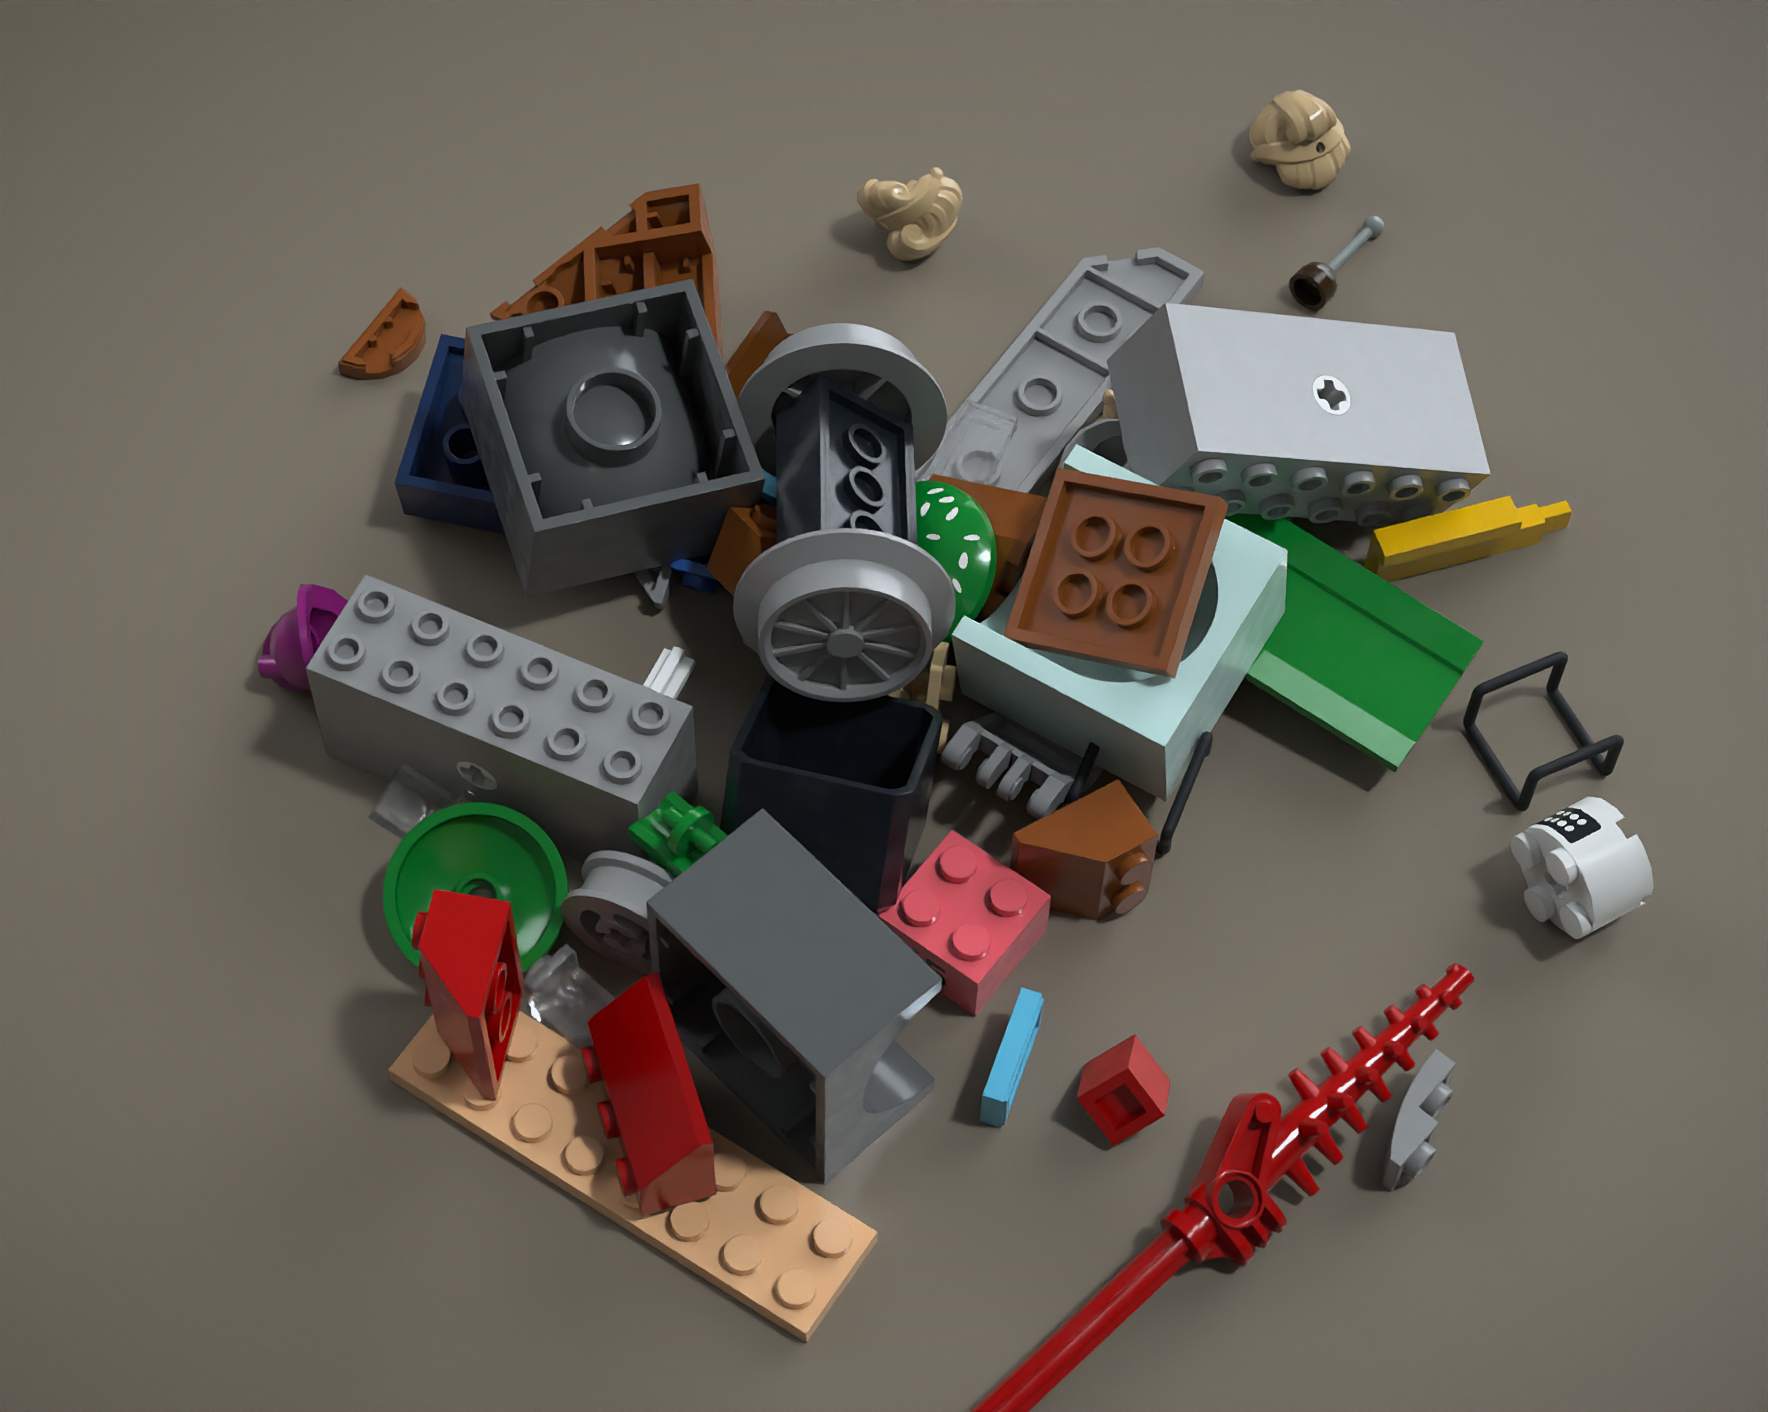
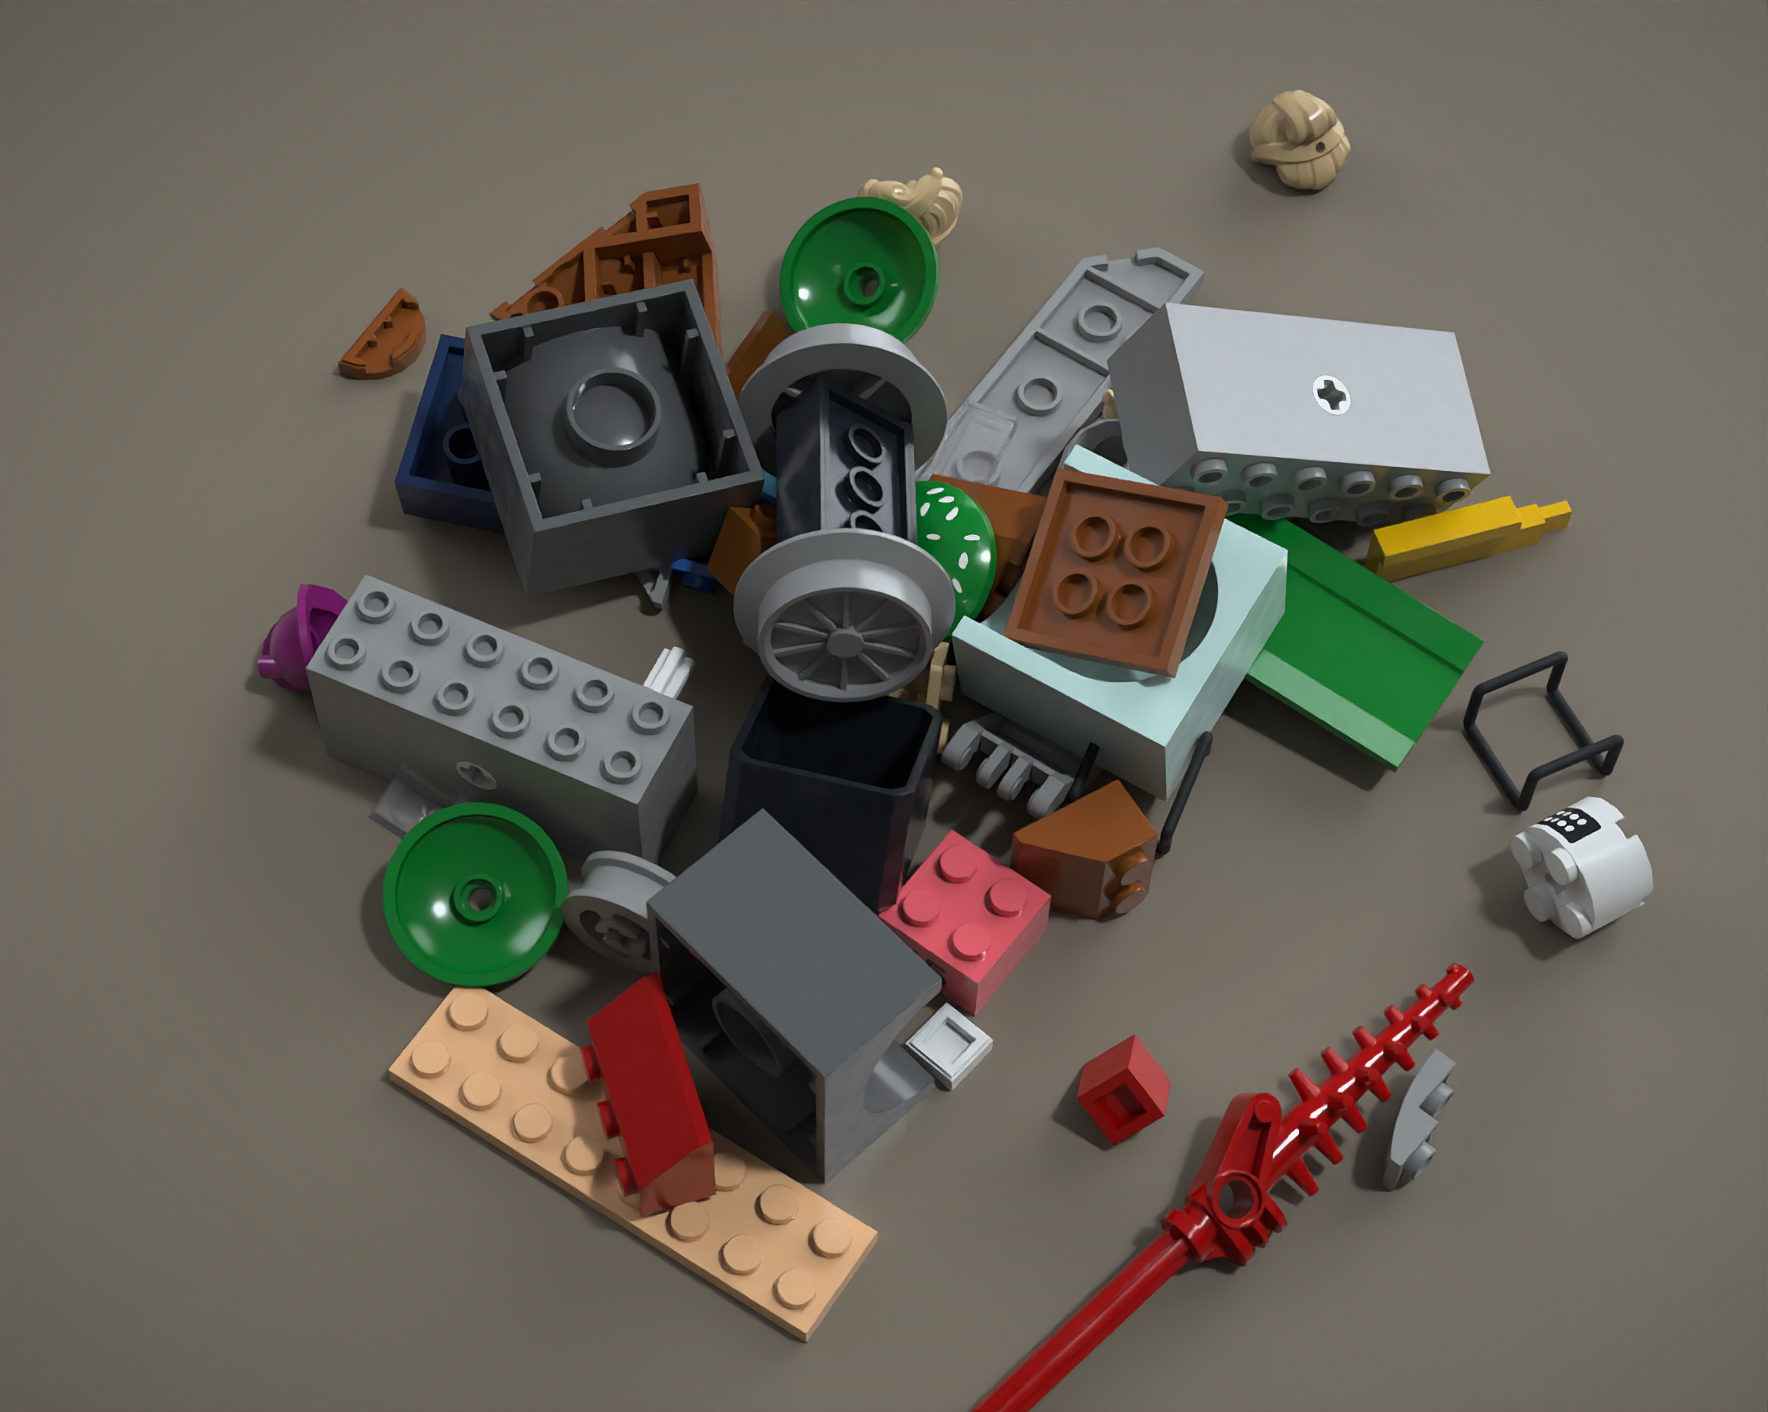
(471, 980): red slope -> none
(564, 996): clear bracket -> none
(676, 834): green hips -> none
(844, 251): none -> green dish
(949, 1046): none -> white tile
(1012, 1058): medium azure tile -> none
(1316, 282): dark brown hinge -> none

